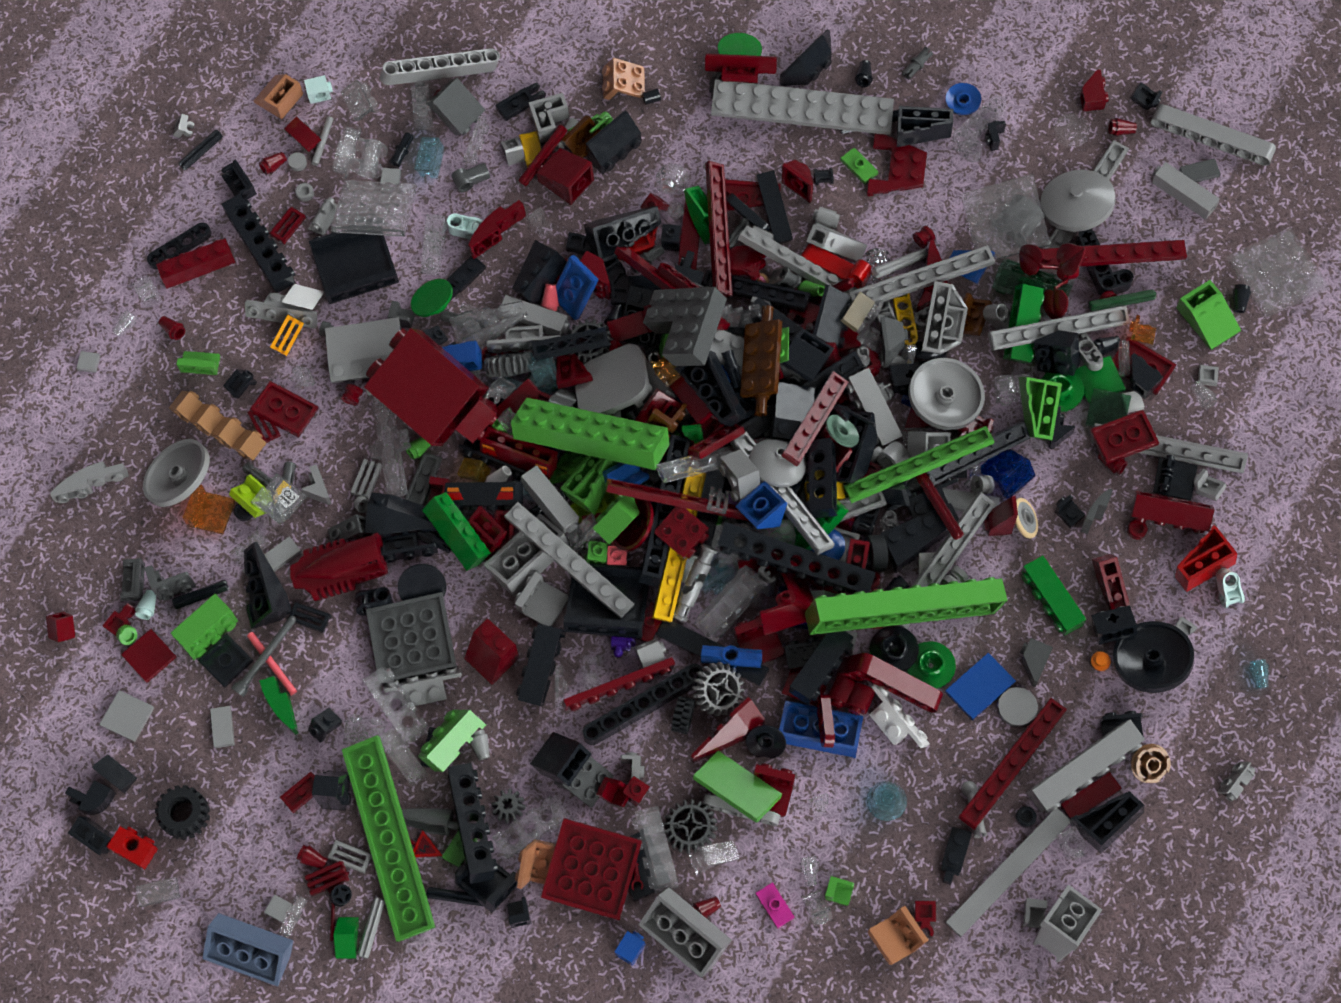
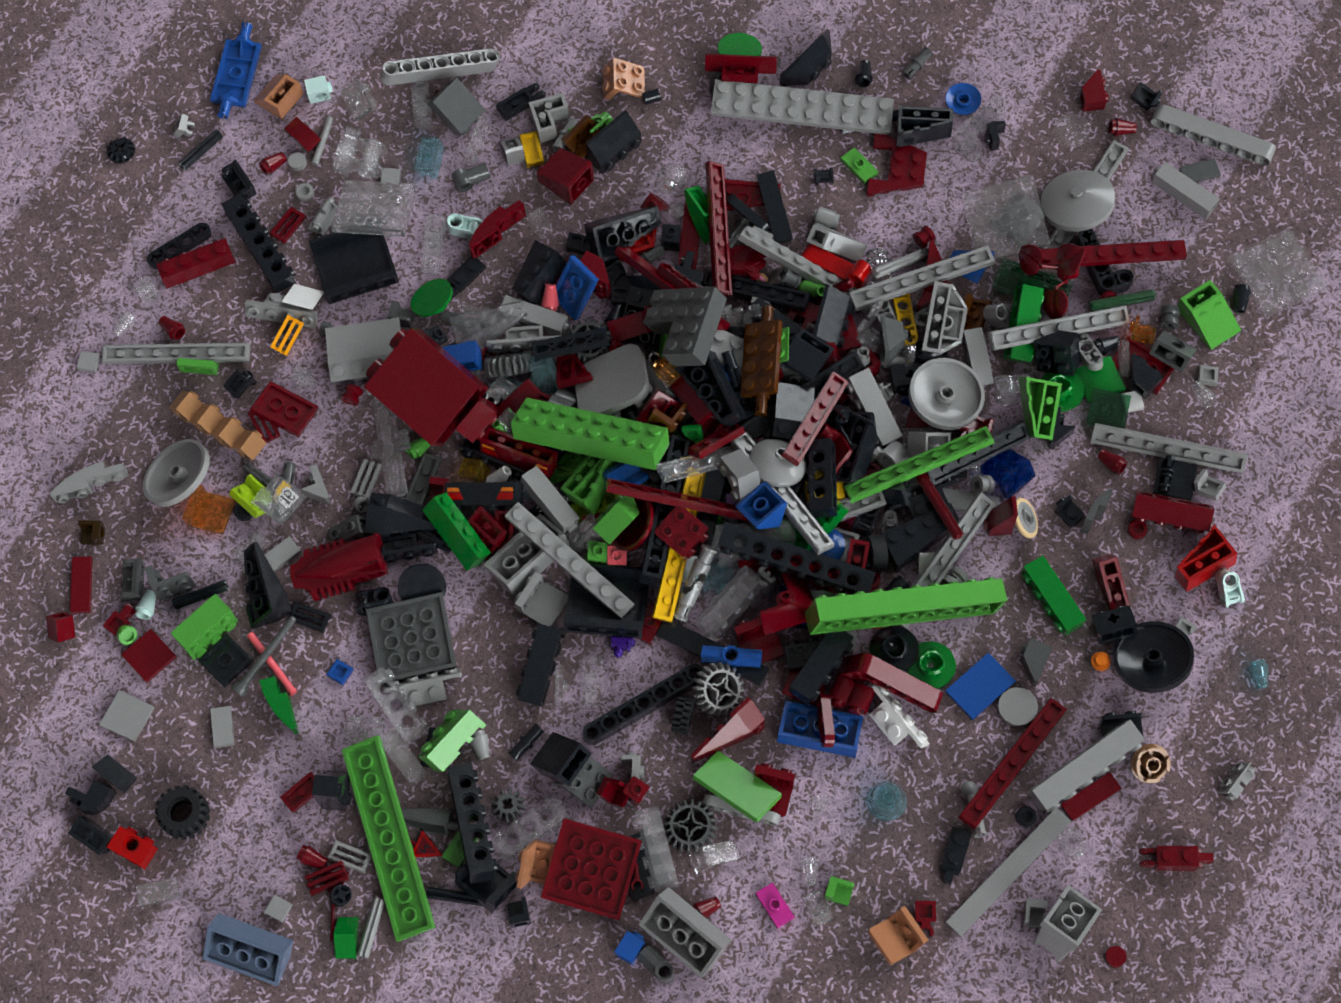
(81, 585): none -> dark red tile
(92, 532): none -> dark brown panel
(118, 156): none -> black gear
(171, 352): none -> light grey tile
(236, 72): none -> blue plate
(293, 915): clear axle -> none
(324, 724): black bracket -> none
(339, 672): none -> blue tile
(401, 150): black axle -> none
(491, 652): dark red slope -> none
(526, 742): none -> black pin
(542, 156): dark red axle -> none
(611, 688): dark red plate -> none
(650, 652): light grey brick -> none
(656, 964): none -> dark grey piece
(719, 495): clear tile -> none
(764, 747): black dish -> none
(798, 179): dark red slope -> none
(842, 431): sand green dish -> none
(857, 311): dark tan tile -> none
(978, 354): none -> light grey slope
(1107, 822): black wedge -> none
(1115, 956): none -> dark red tile
(1124, 437): dark red tile -> none
(1169, 317): none -> dark grey wheel
(1173, 351): none -> dark grey brick
(1175, 858): none -> dark red hinge

